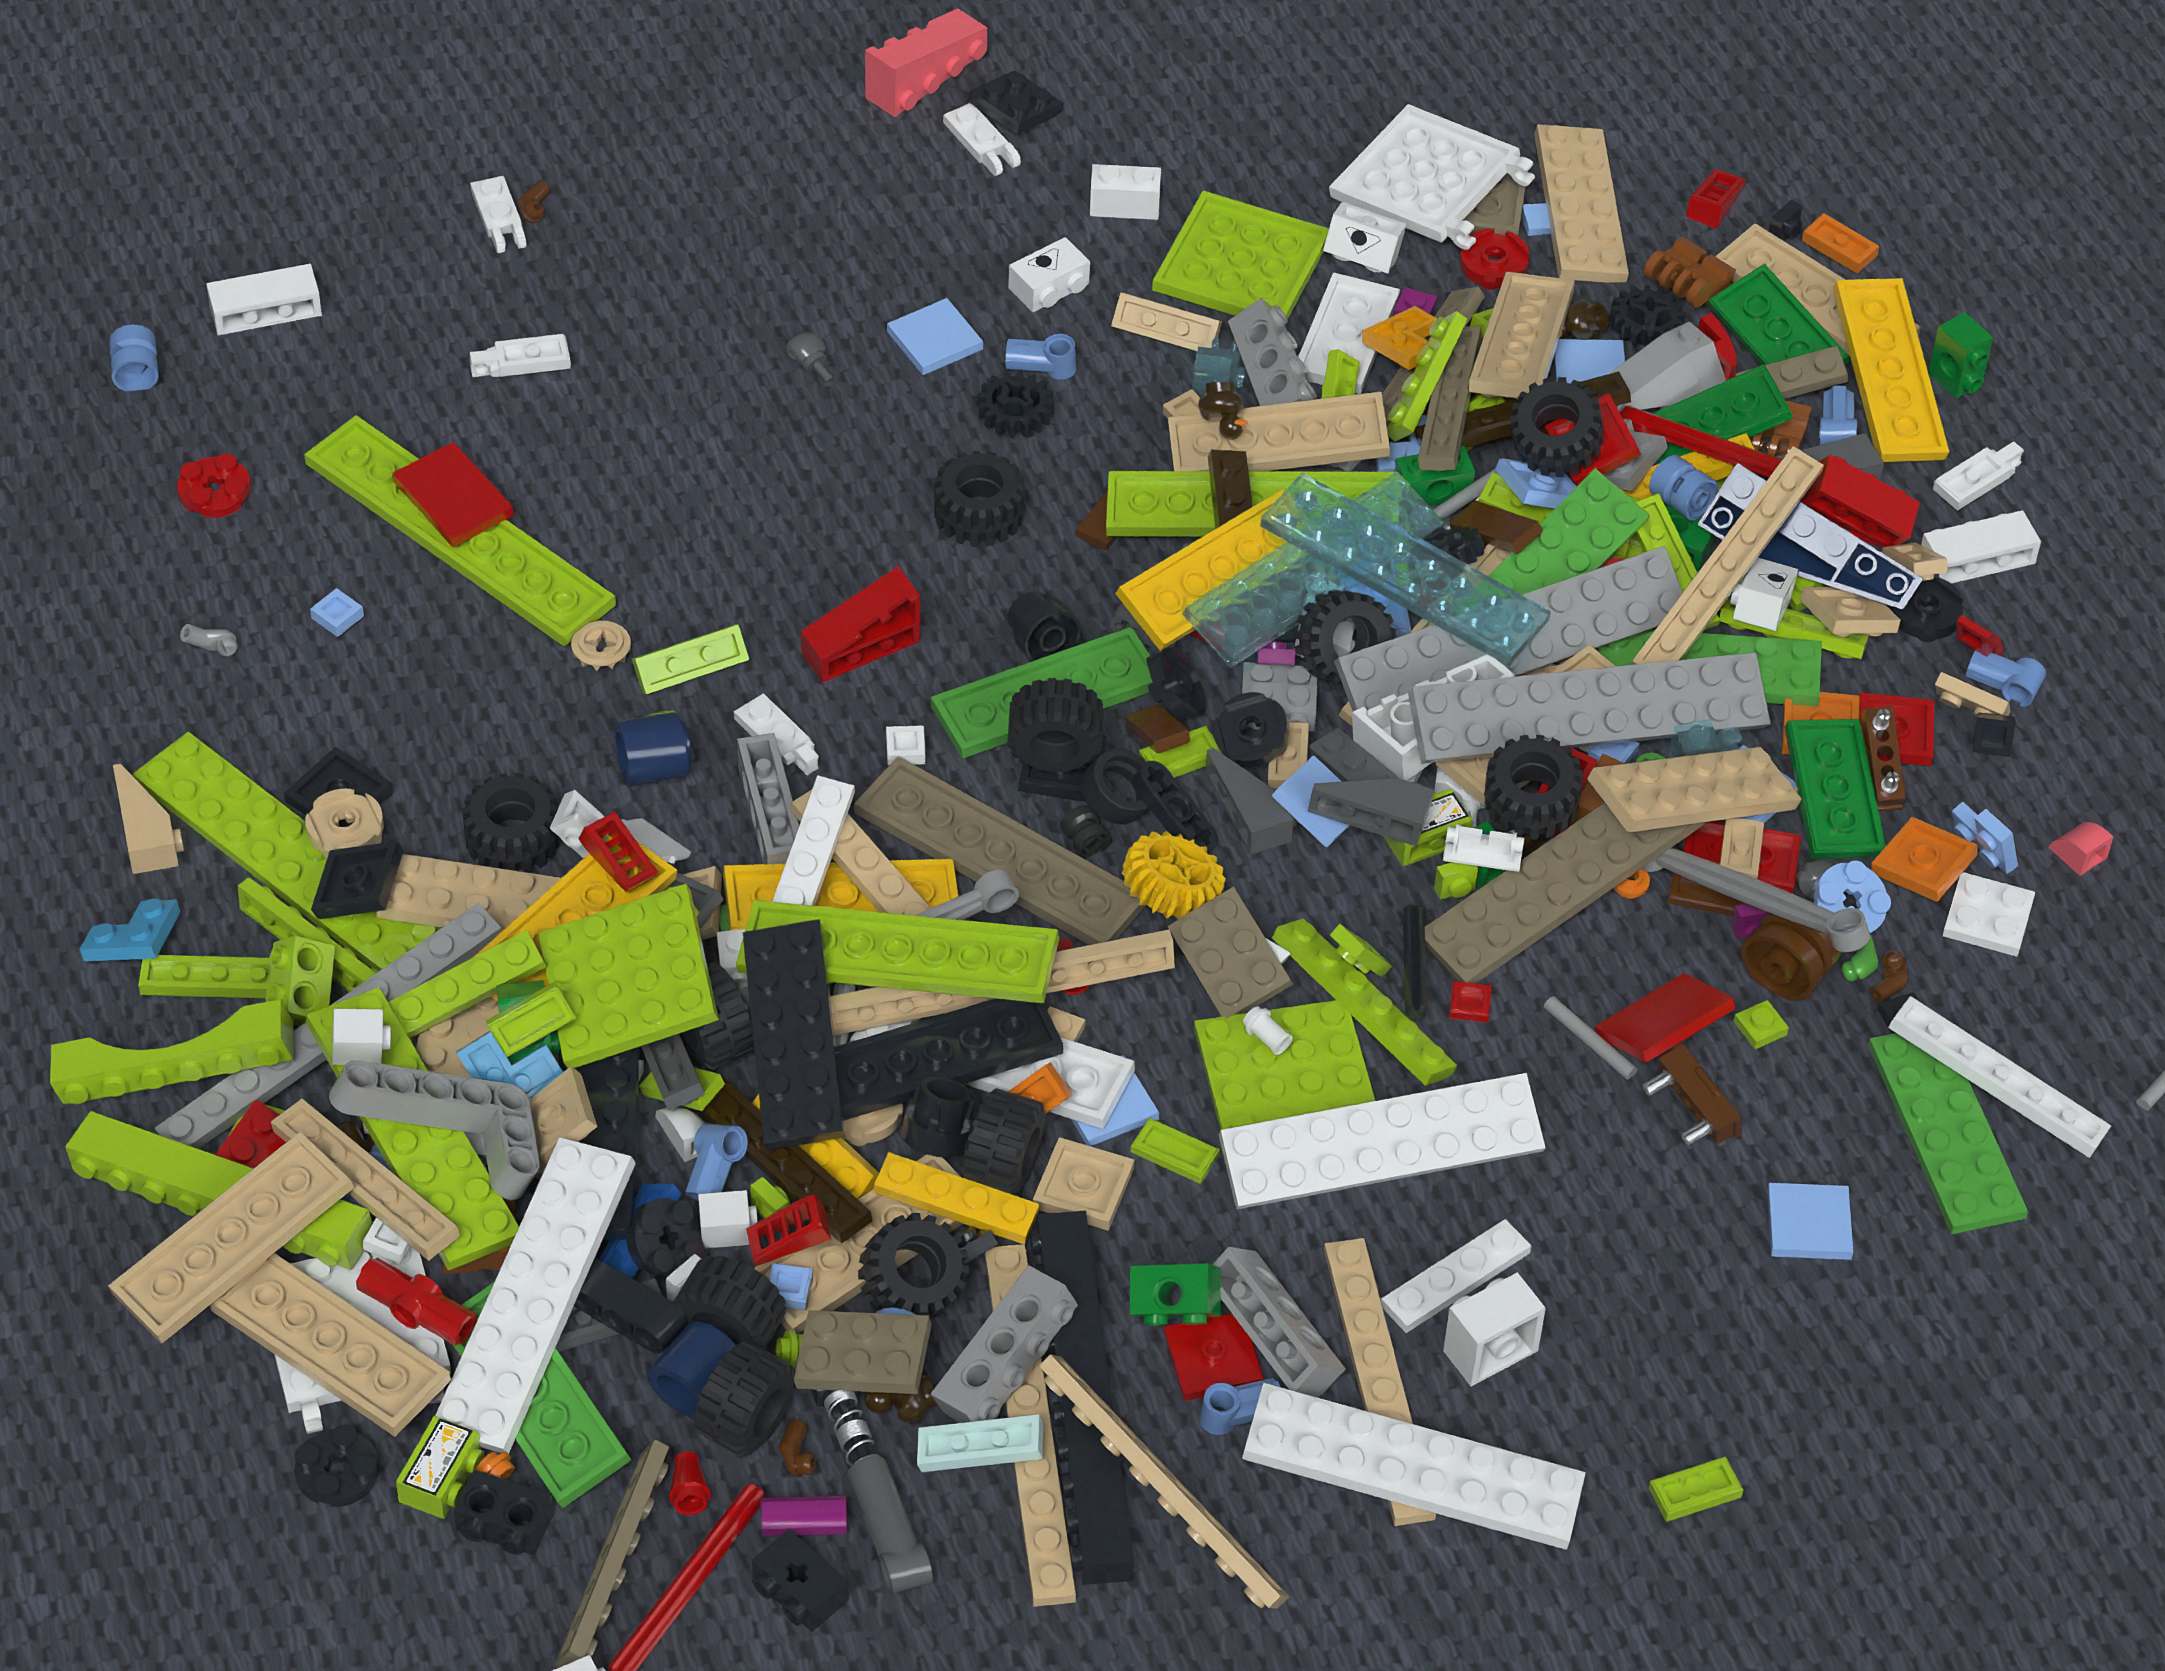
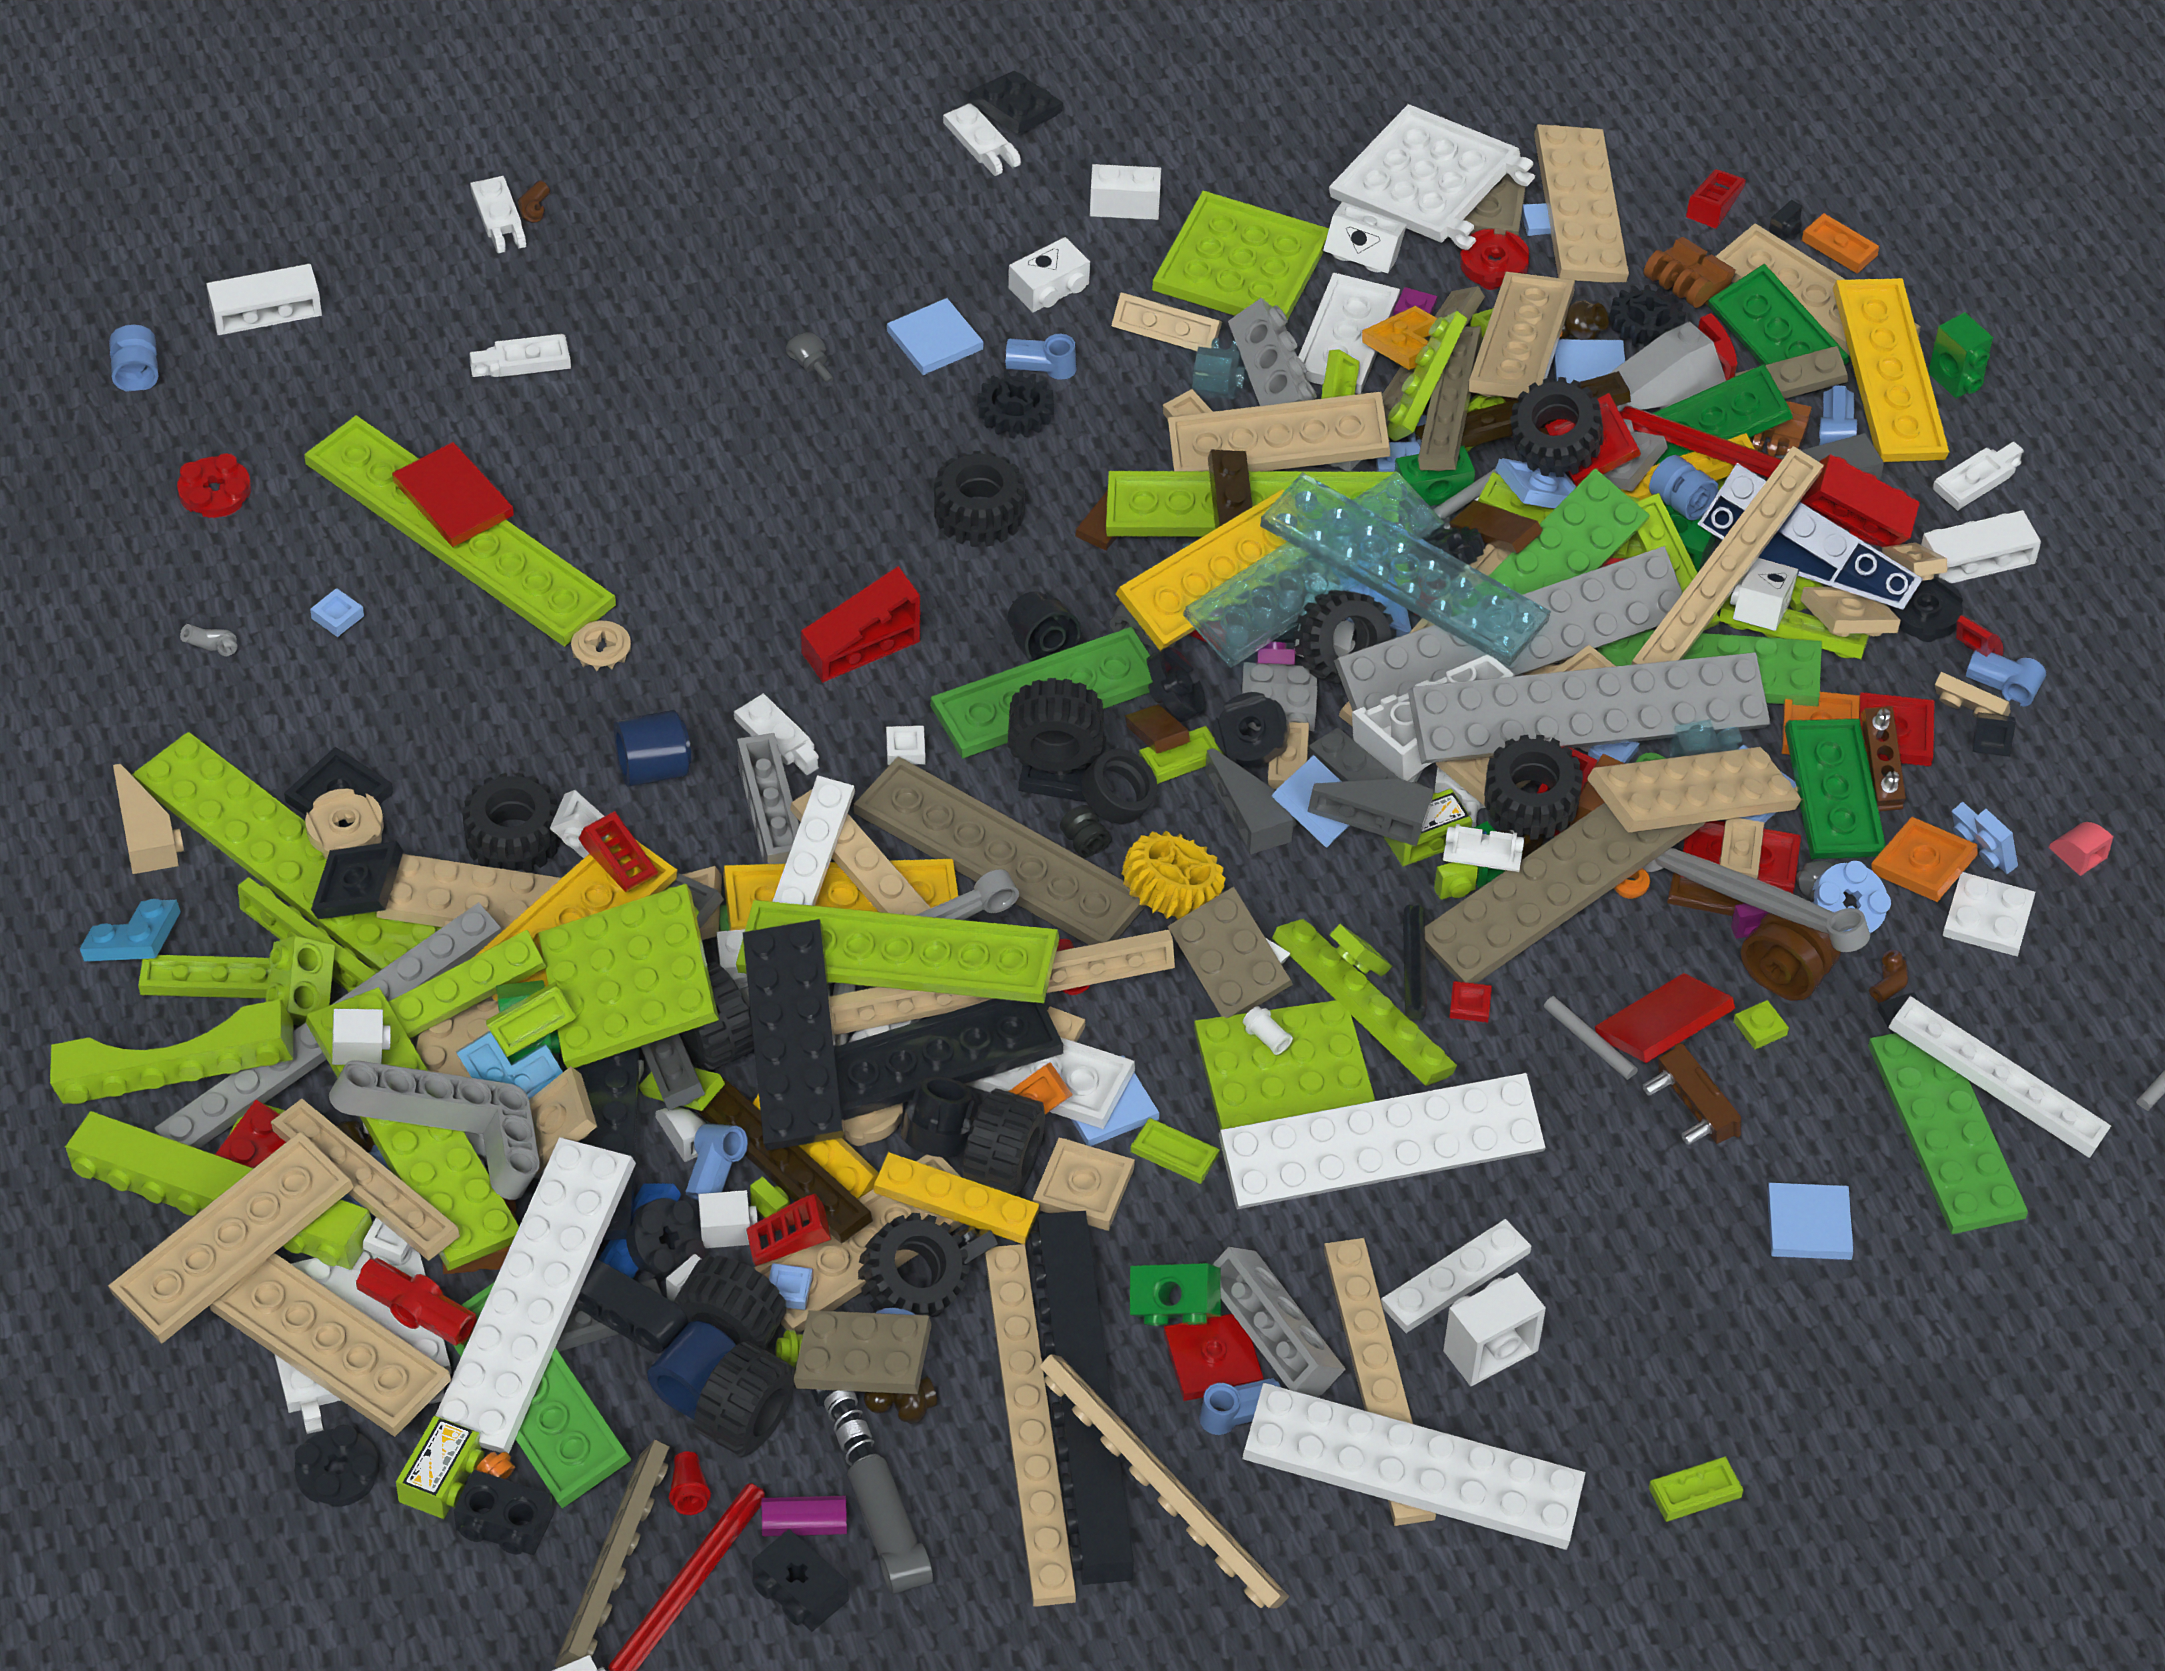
(656, 840): white piece -> none
(690, 659): lime plate -> none
(789, 1447): reddish brown arm -> none
(922, 61): coral wedge -> none
(980, 1443): light aqua plate -> none
(1005, 1329): light grey brick -> none
(1175, 794): black beam -> none
(1223, 401): dark brown animal -> none
(1862, 963): bright green arm -> none

